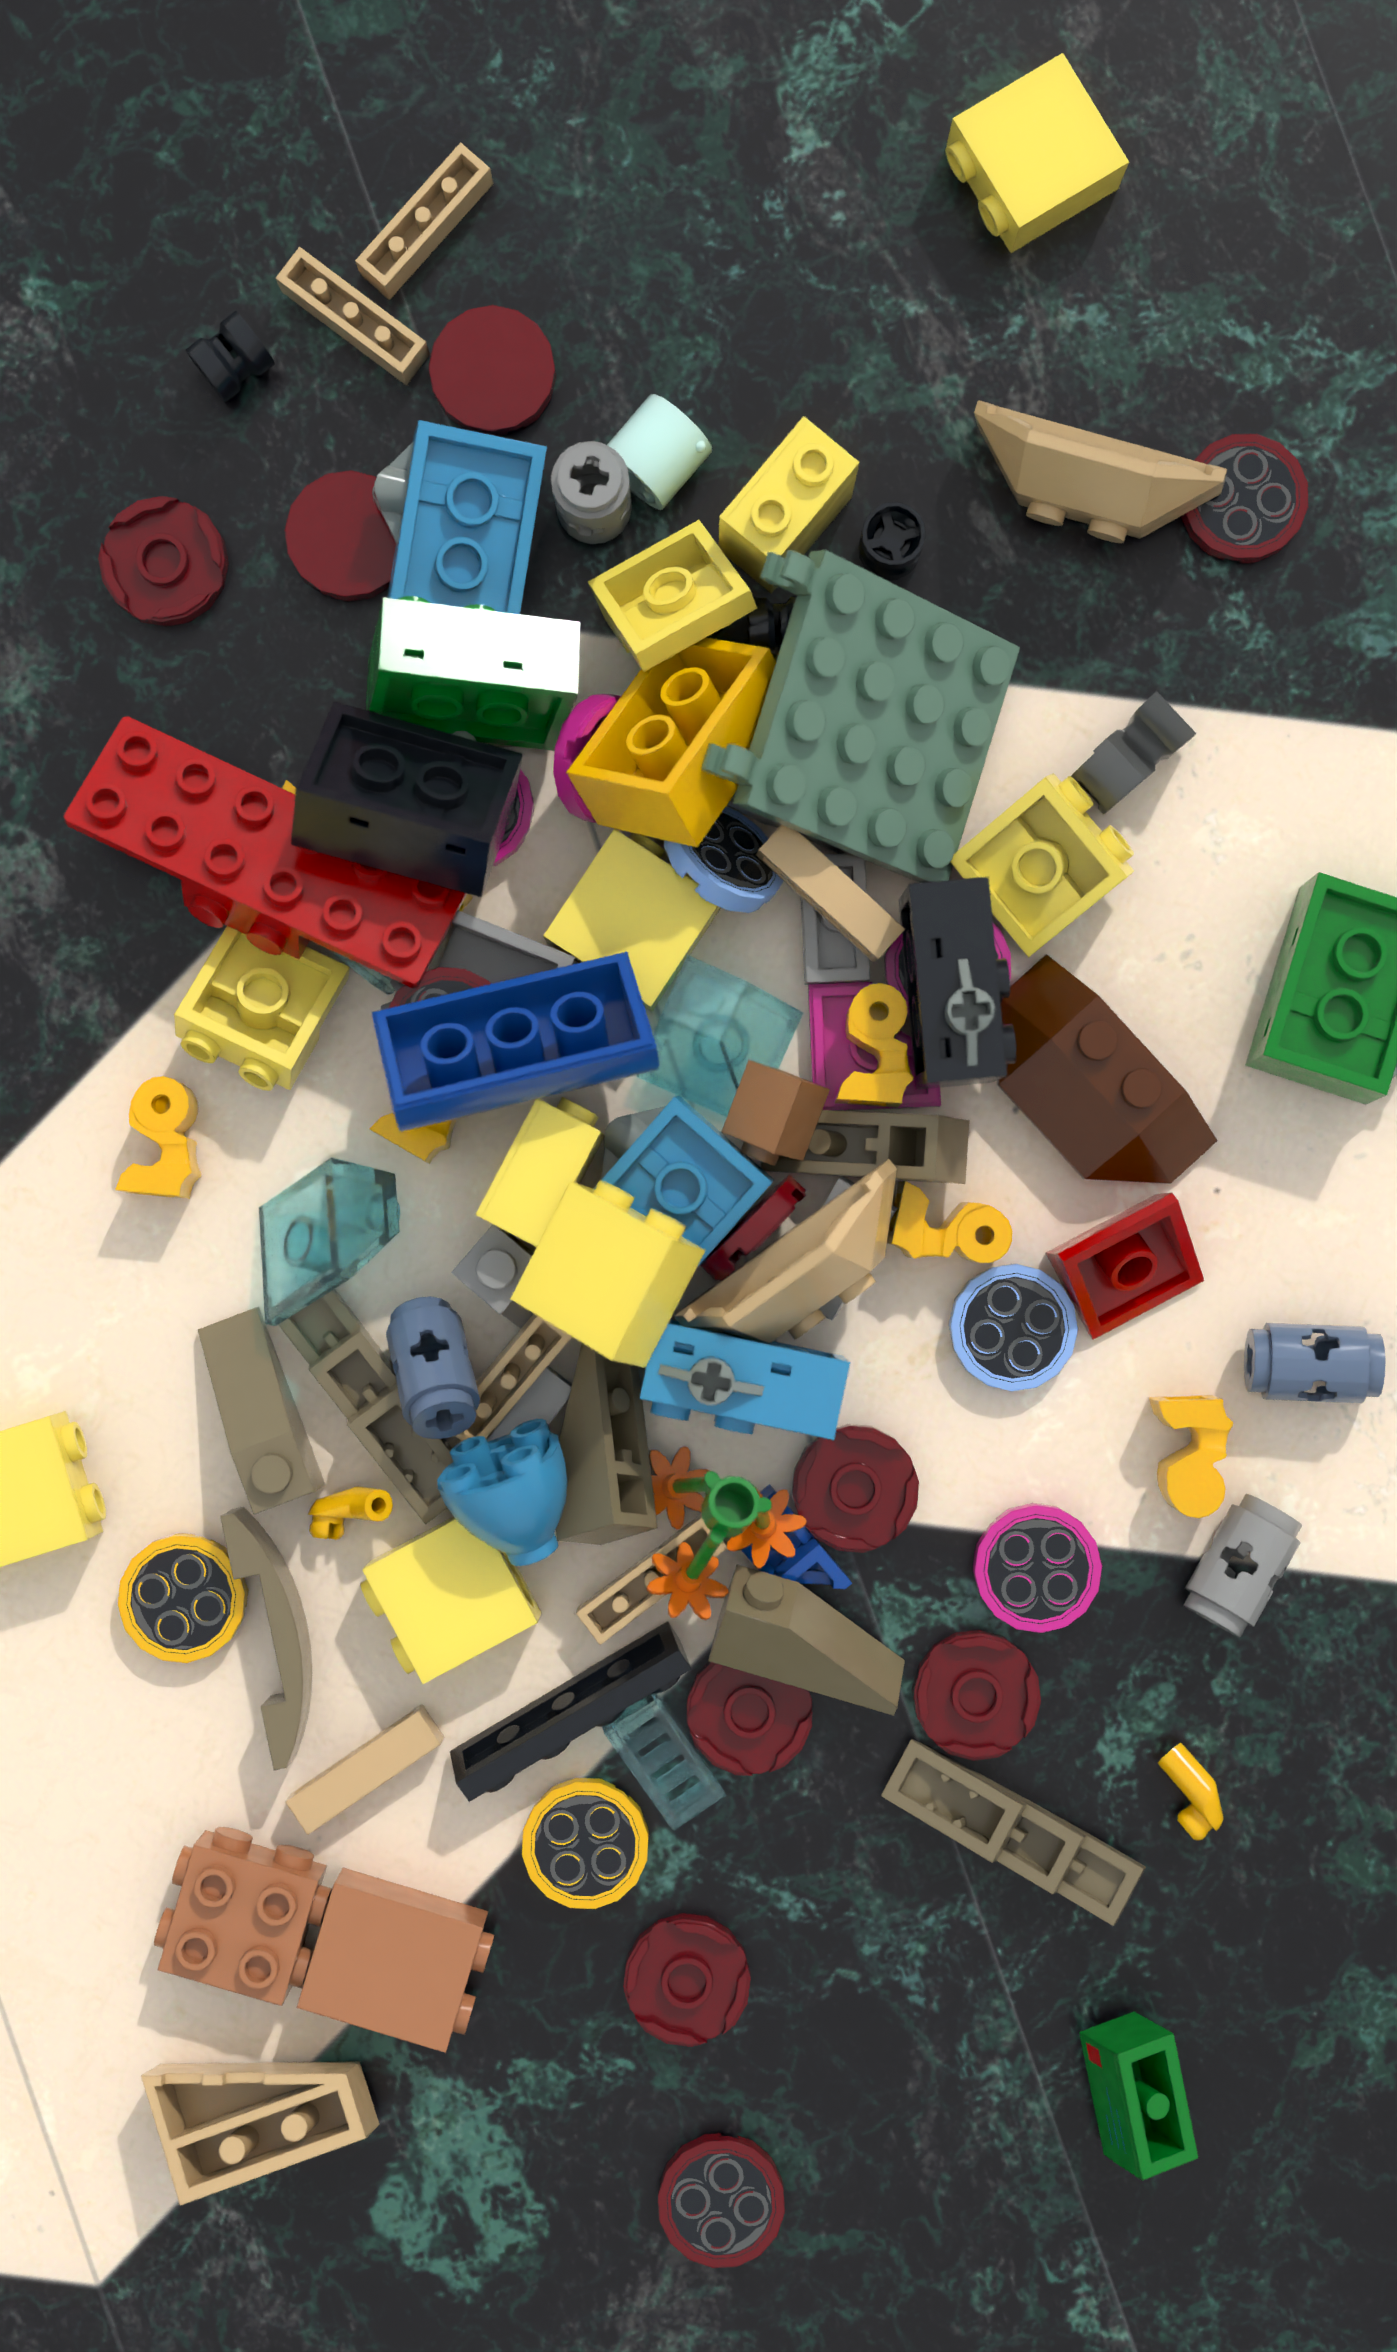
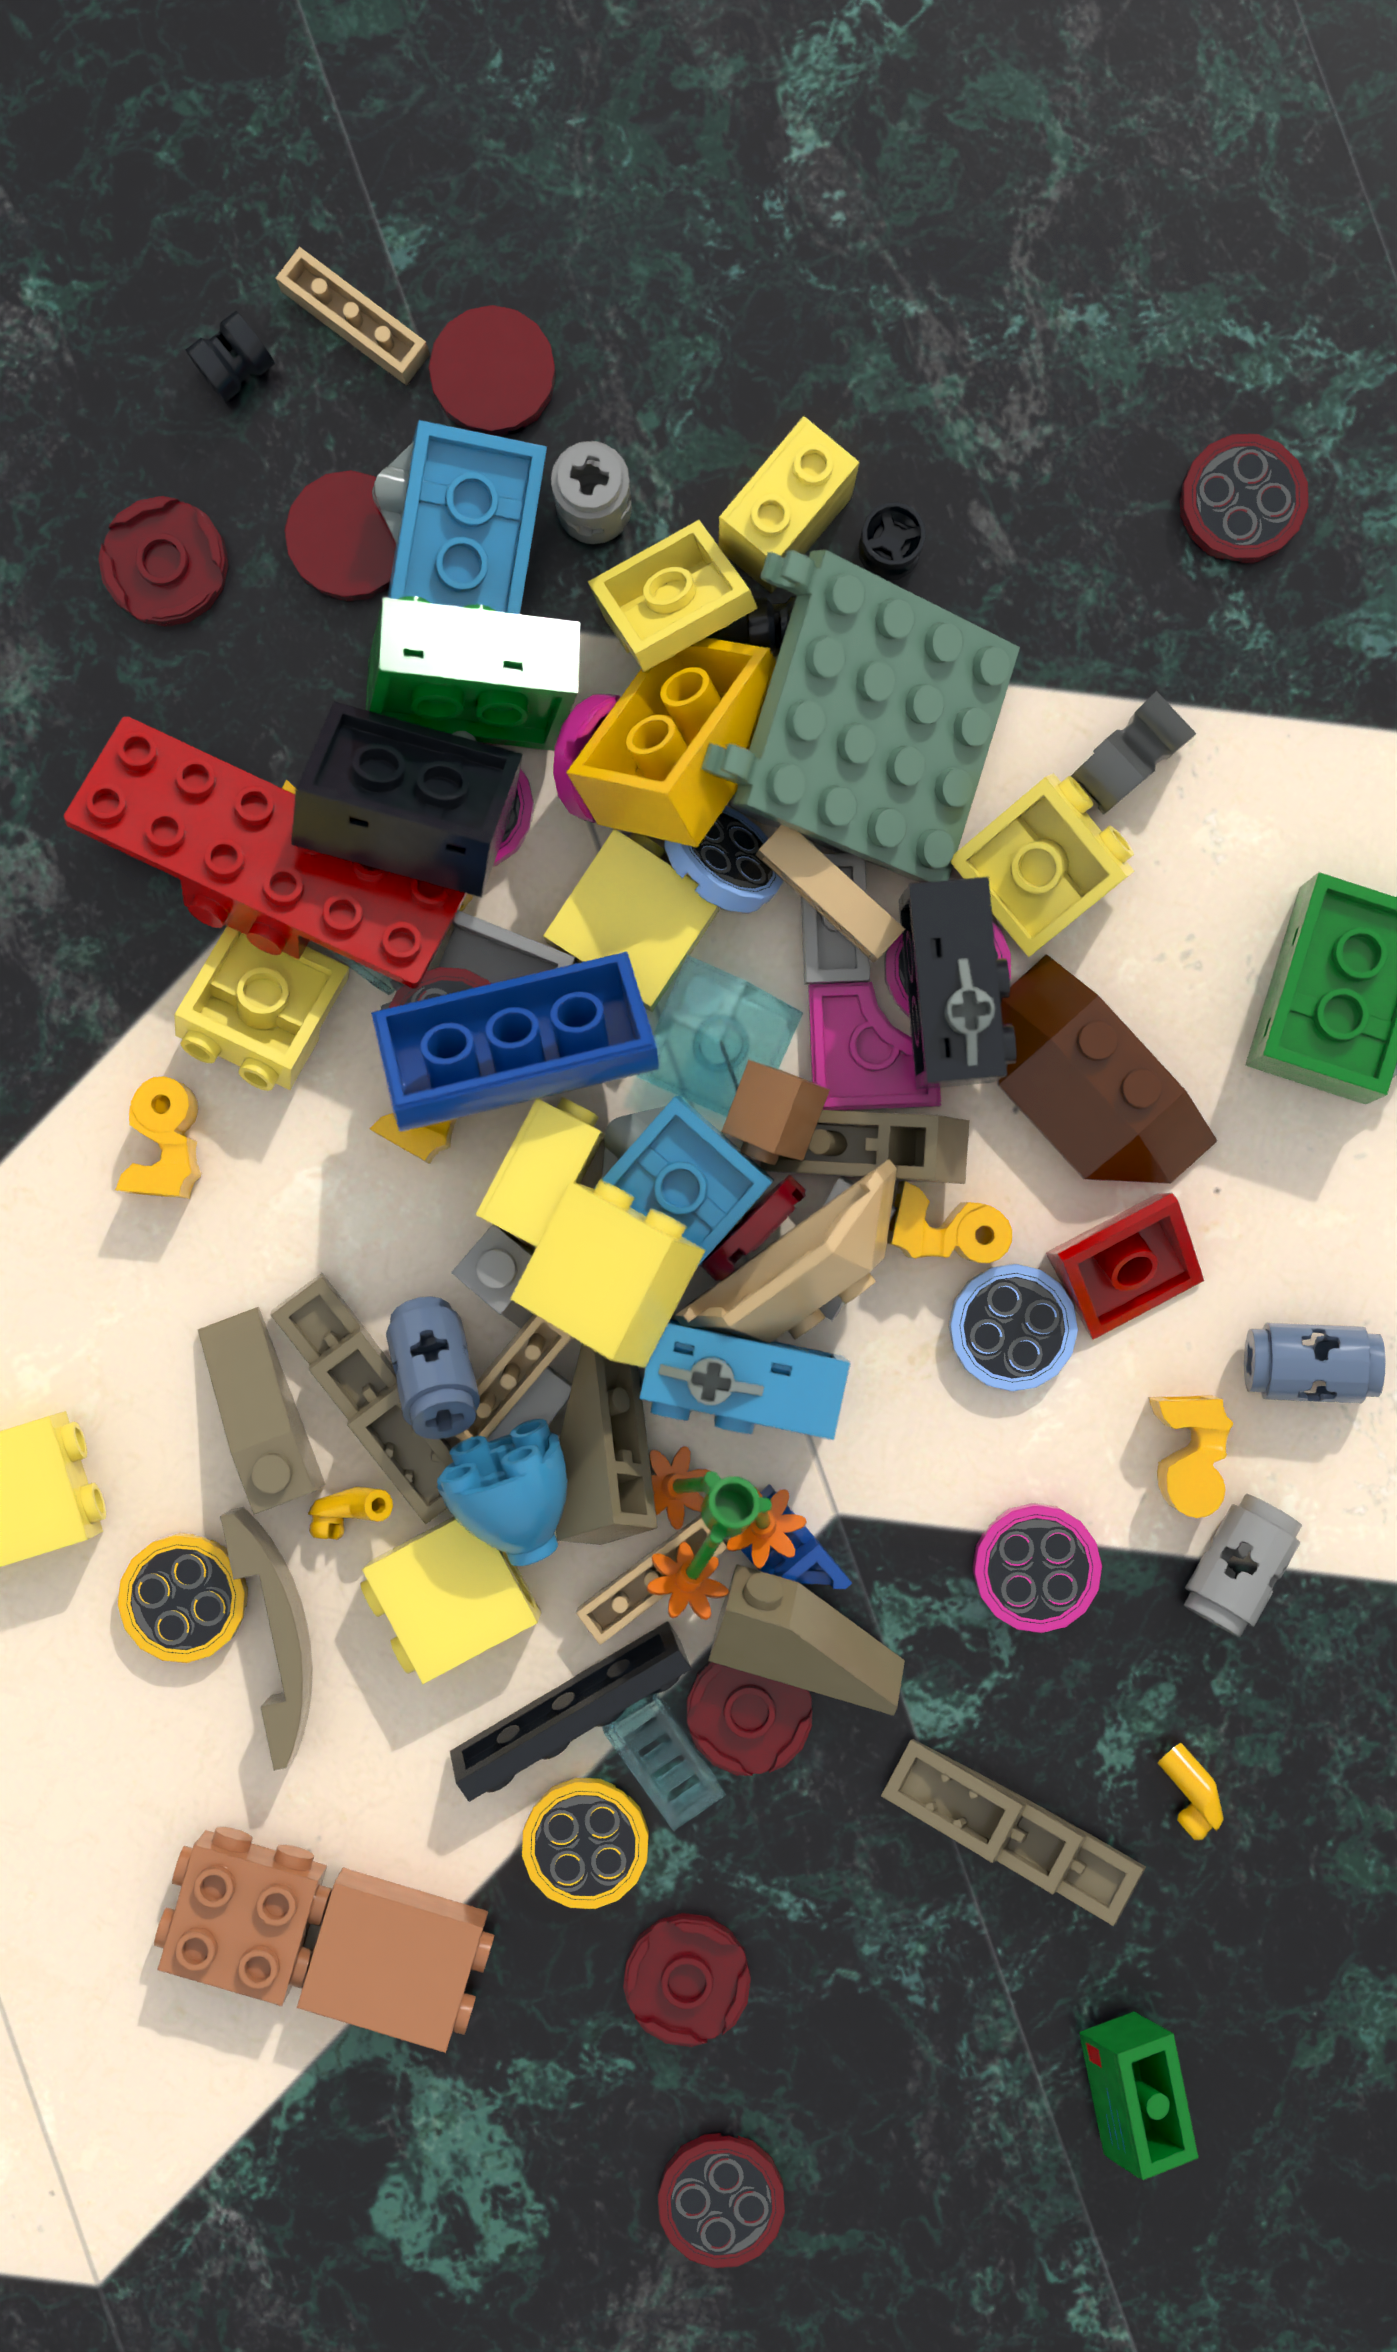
(253, 2118): tan wedge -> none
(323, 1233): clear light blue slope -> none
(364, 1769): tan piece -> none
(424, 221): tan piece -> none
(660, 450): light aqua piece -> none
(855, 1488): dark red tile -> none
(872, 1024): yellow leg -> none
(976, 1695): dark red tile -> none
(1035, 153): light yellow piece -> none
(1093, 476): tan wedge -> none

